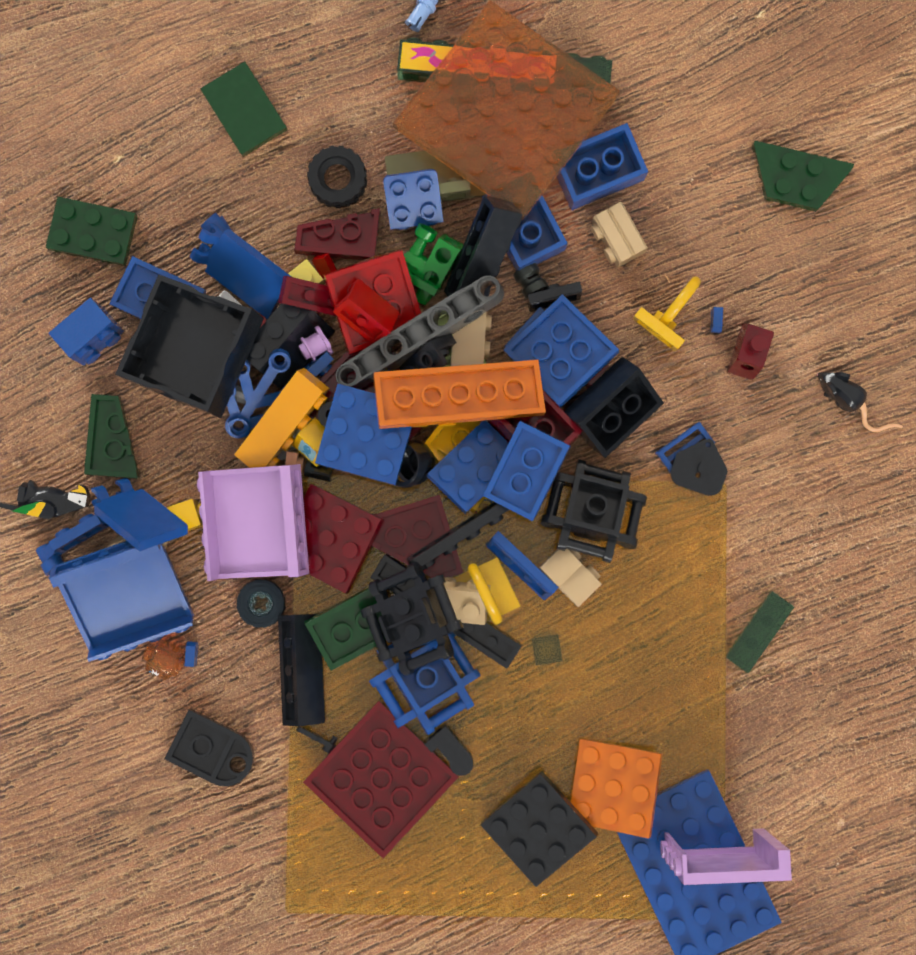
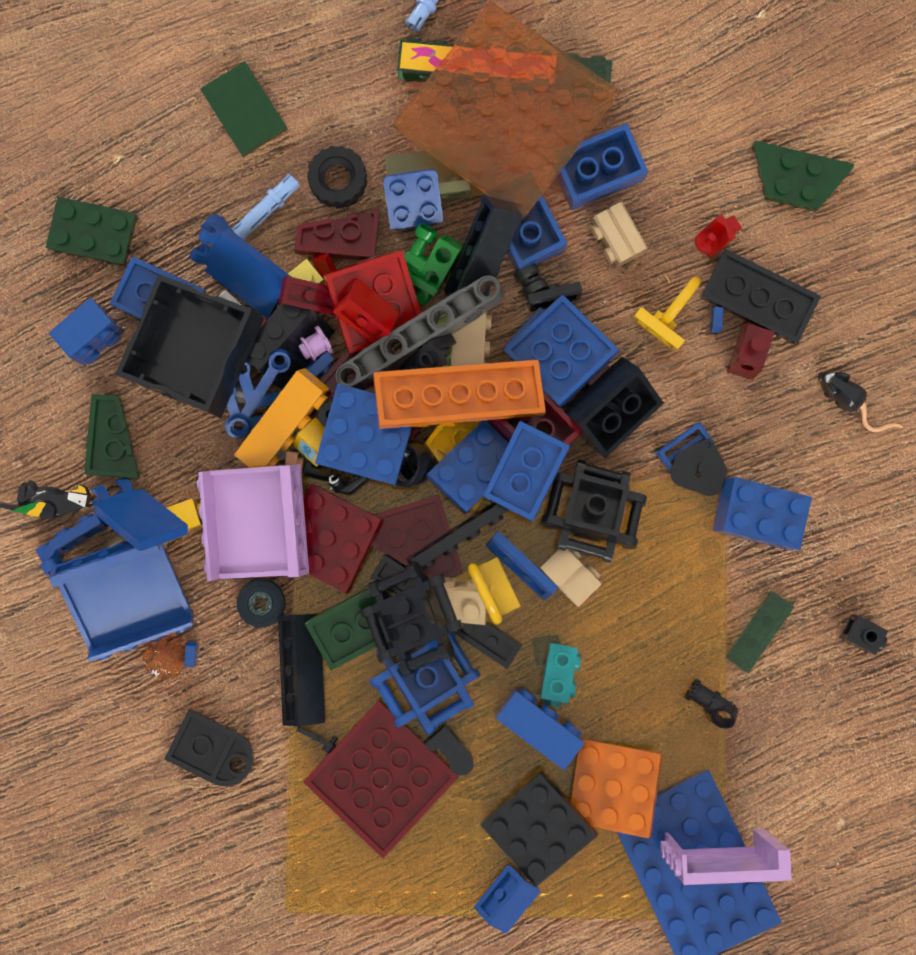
(274, 199): none -> light blue pin
(346, 485): none -> black arm
(506, 899): none -> blue panel
(540, 727): none -> blue brick
(558, 674): none -> teal brick
(712, 704): none -> black connector
(717, 235): none -> red hips
(760, 296): none -> black plate
(762, 514): none -> blue brick
(864, 635): none -> black brick

